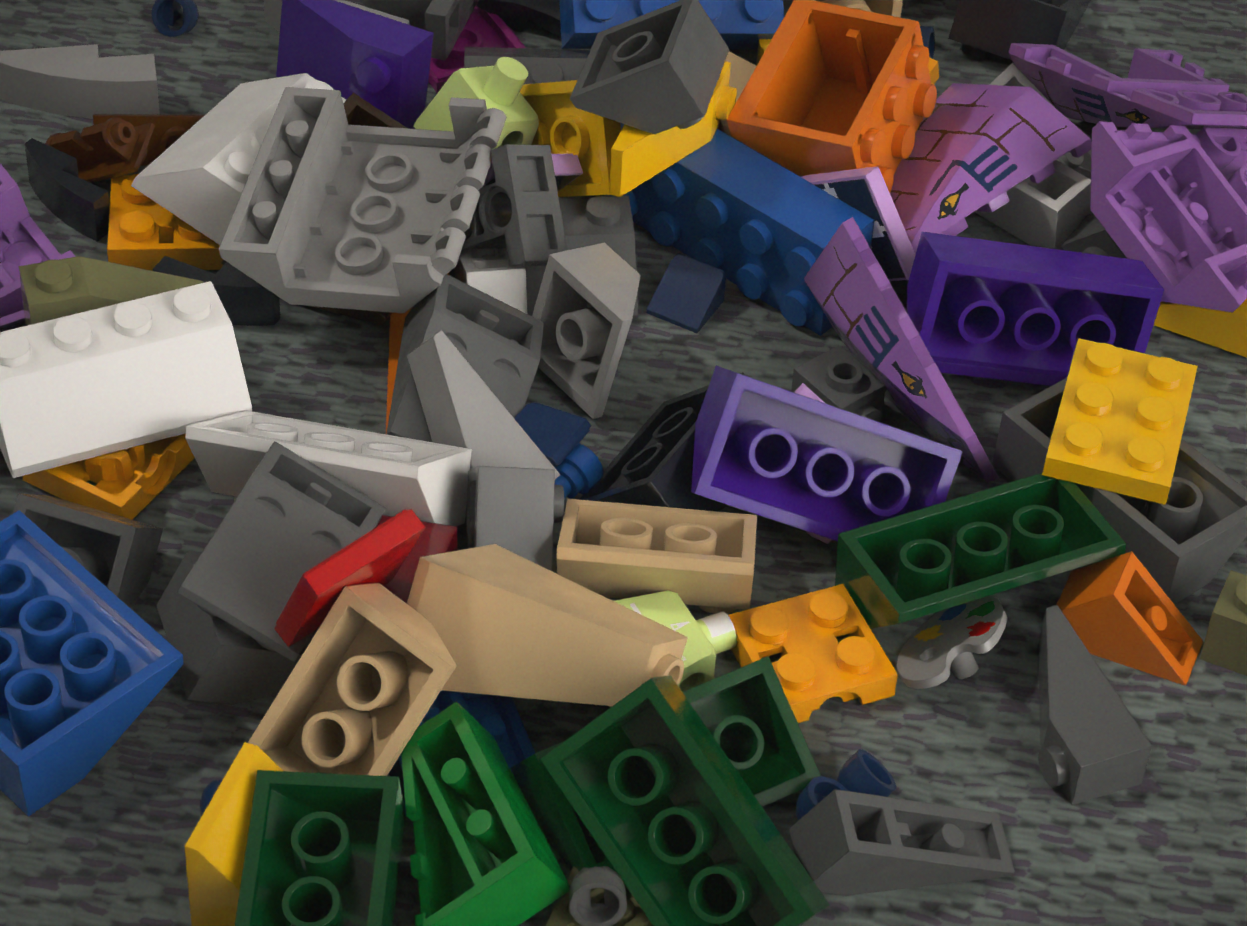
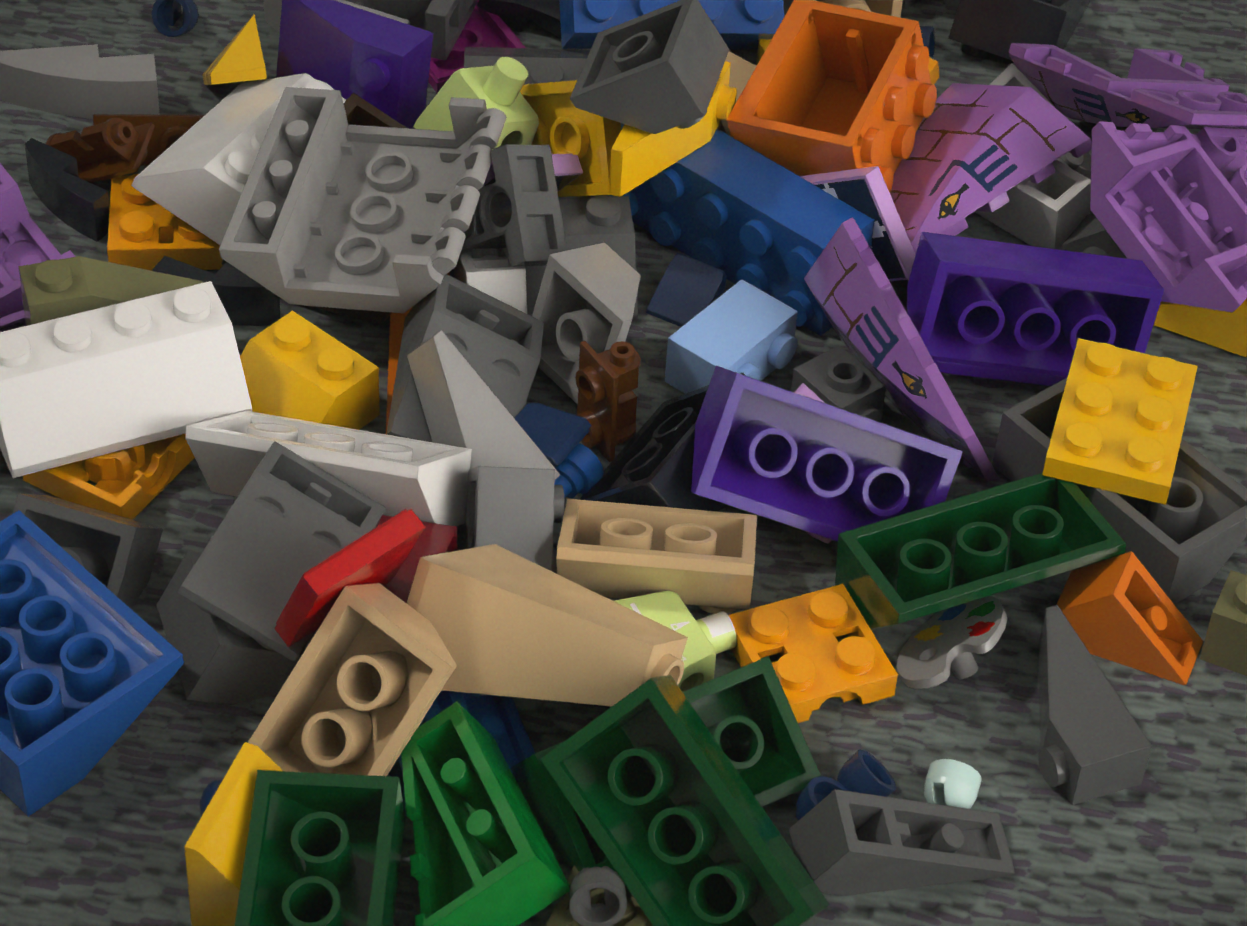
(240, 59): none -> yellow slope
(309, 375): none -> yellow slope
(607, 395): none -> reddish brown hinge
(737, 332): none -> light blue brick
(959, 782): none -> light aqua hinge

